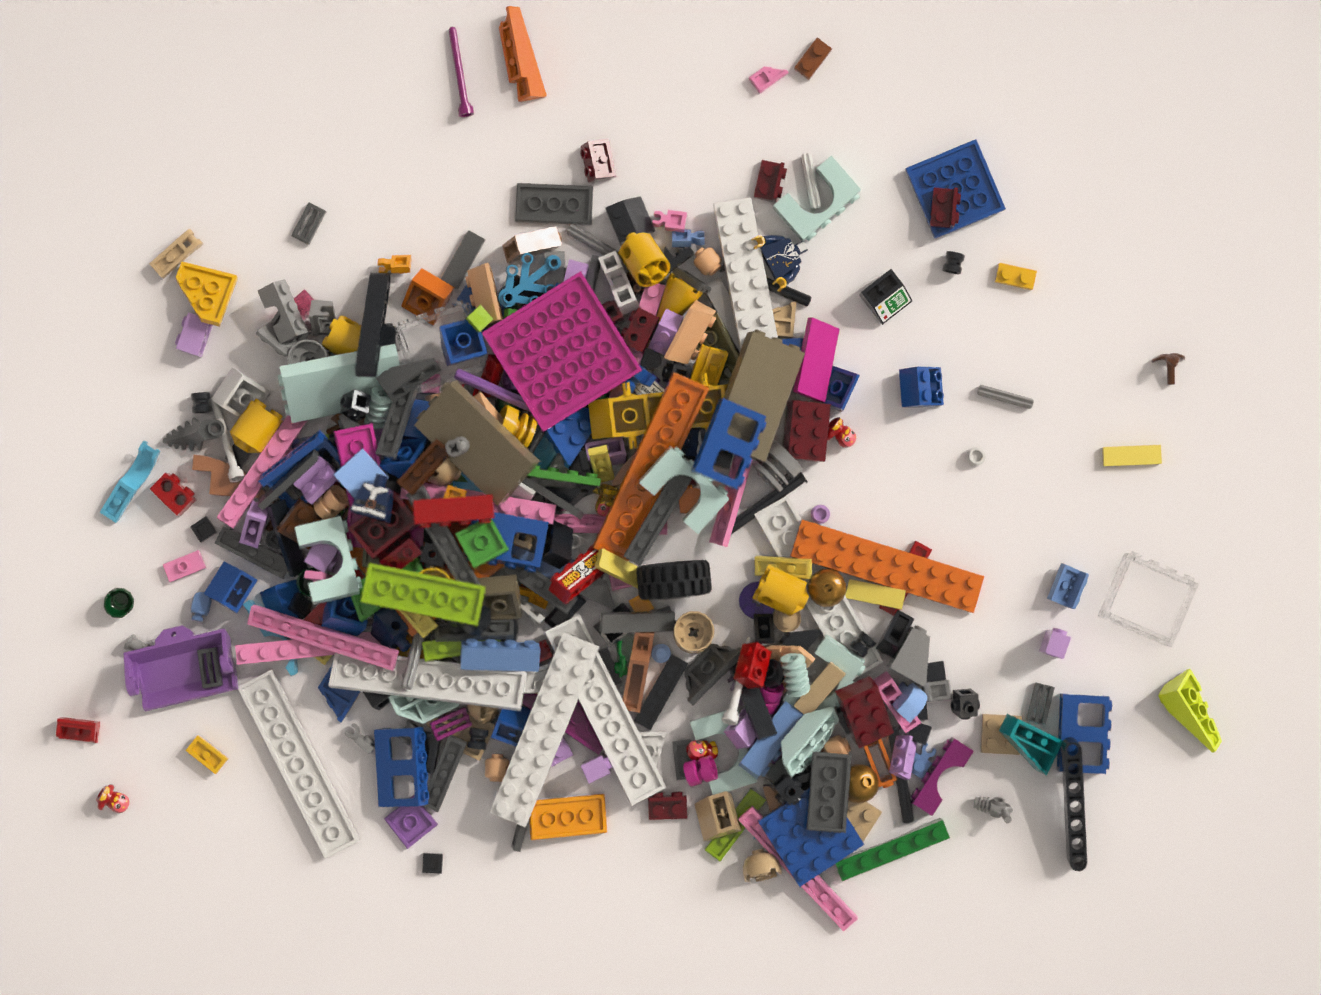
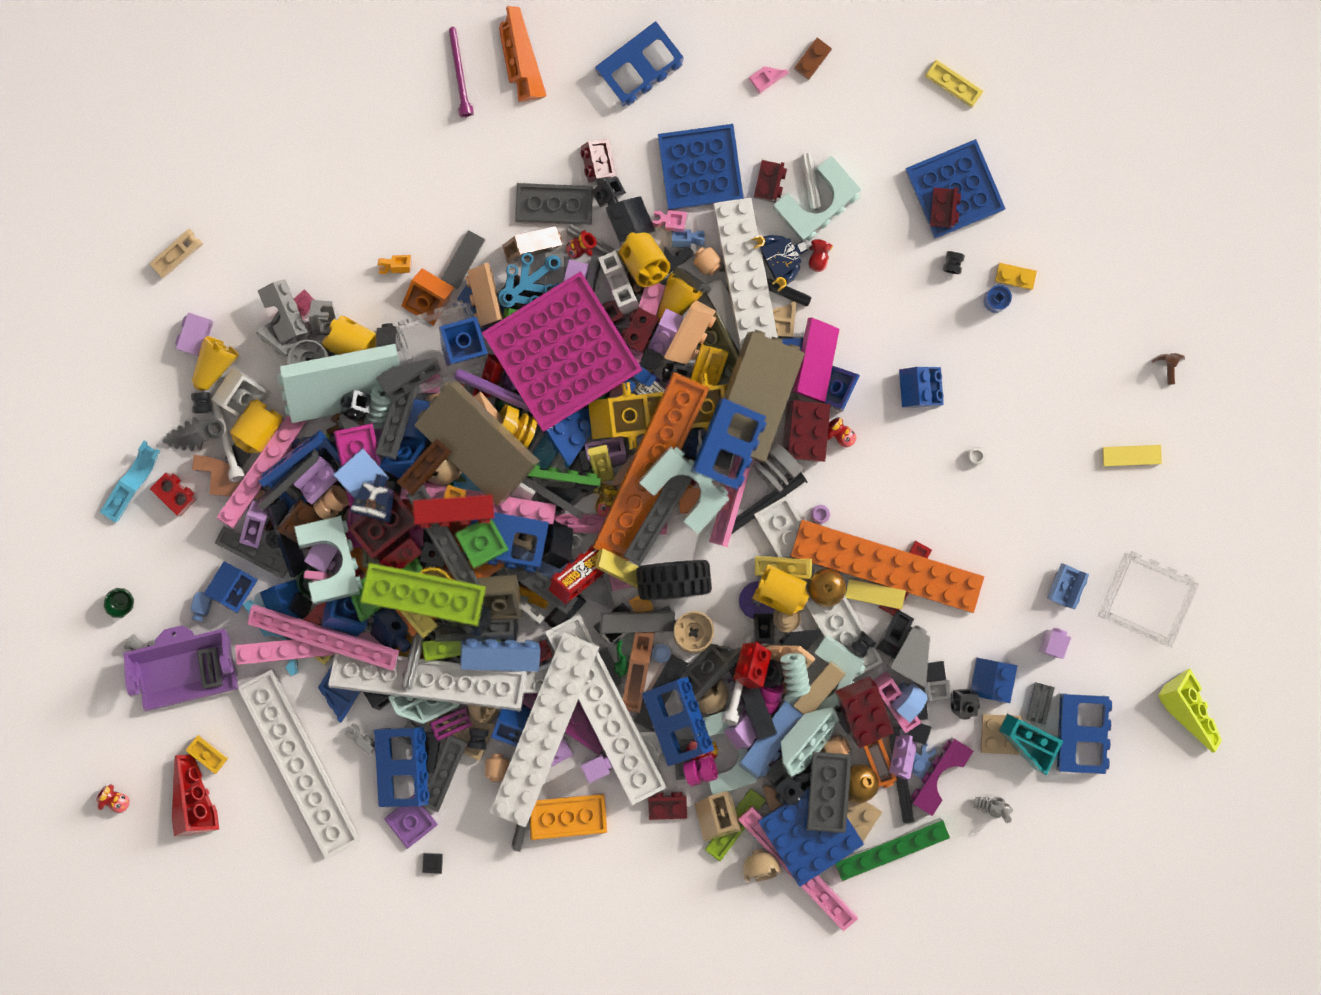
(77, 729): red hinge -> none
(184, 566): bright pink plate -> none
(190, 801): none -> red wedge
(203, 529): black tile -> none
(206, 291): yellow plate -> none
(212, 362): none -> yellow cone
(310, 221): dark grey tile -> none
(372, 325): black beam -> none
(452, 446): light grey bush -> none
(479, 318): lime tile -> none
(583, 244): none -> red animal
(604, 191): none -> black brick
(632, 53): none -> blue window
(666, 725): none -> blue window
(700, 166): none -> blue plate
(714, 699): none -> tan cylinder
(819, 257): none -> red animal
(886, 296): black slope -> none
(953, 83): none -> light yellow tile
(994, 679): none -> blue slope
(997, 298): none -> blue wheel
(1004, 396): light grey axle -> none
(1077, 812): black beam -> none

